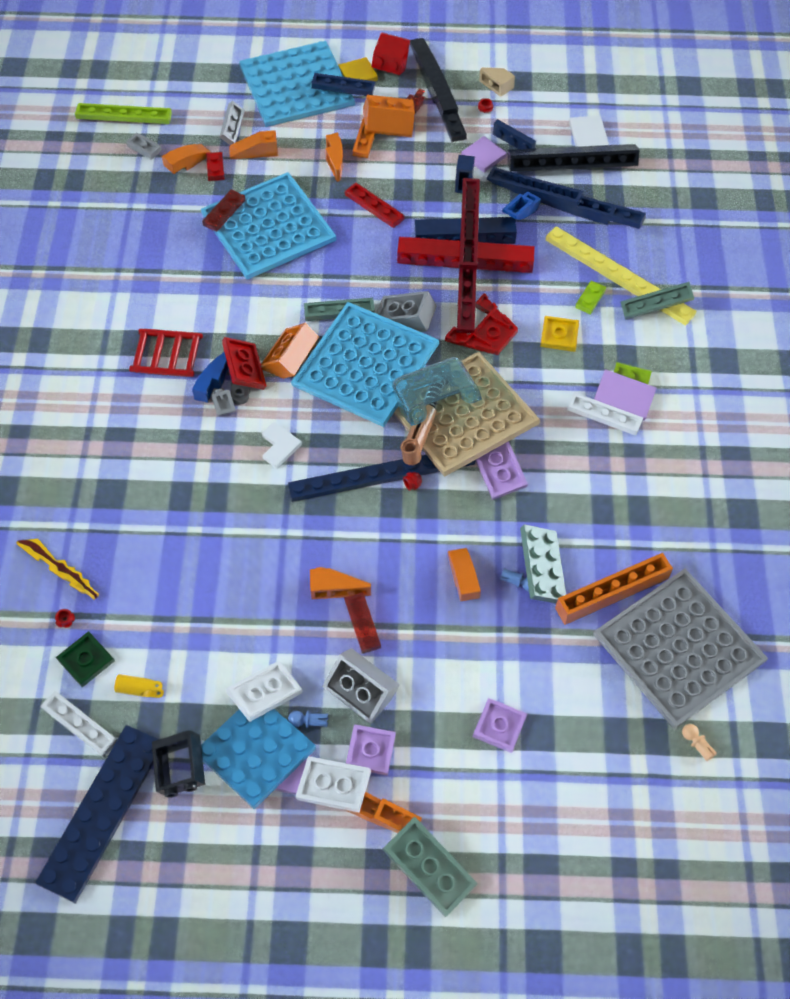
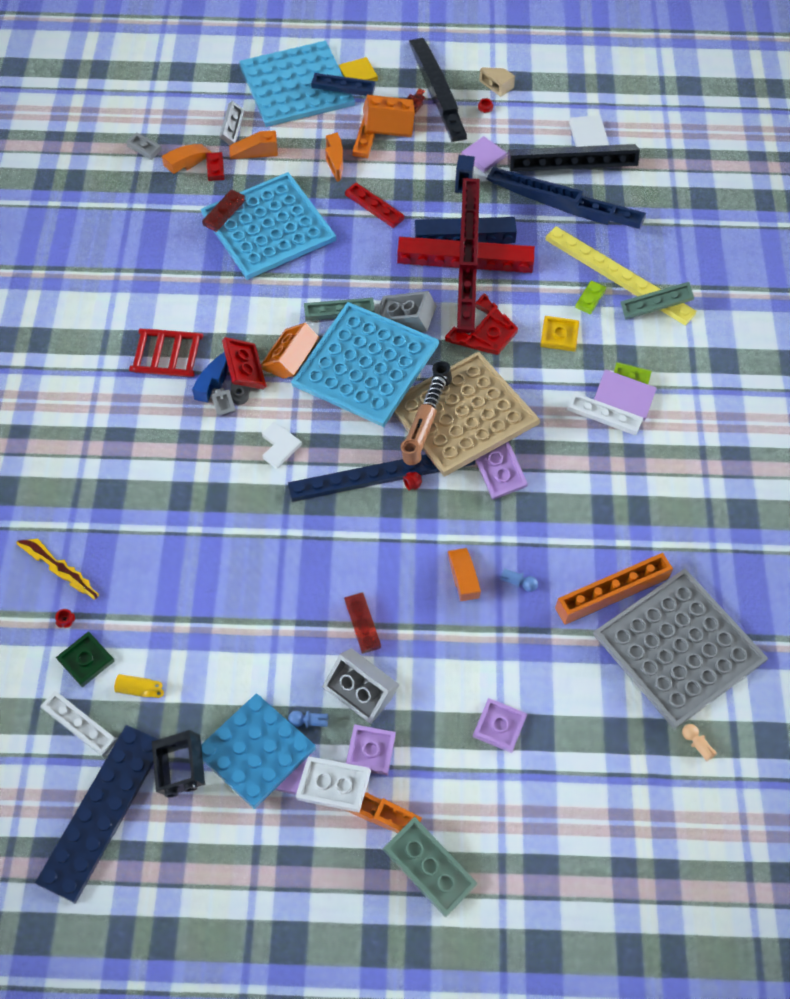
(123, 113): lime plate -> none
(264, 691): white tile -> none
(330, 583): orange slope -> none
(391, 53): red slope -> none
(433, 384): clear light blue windscreen -> none
(512, 136): dark blue plate -> none
(522, 206): blue slope -> none
(542, 563): plate -> none

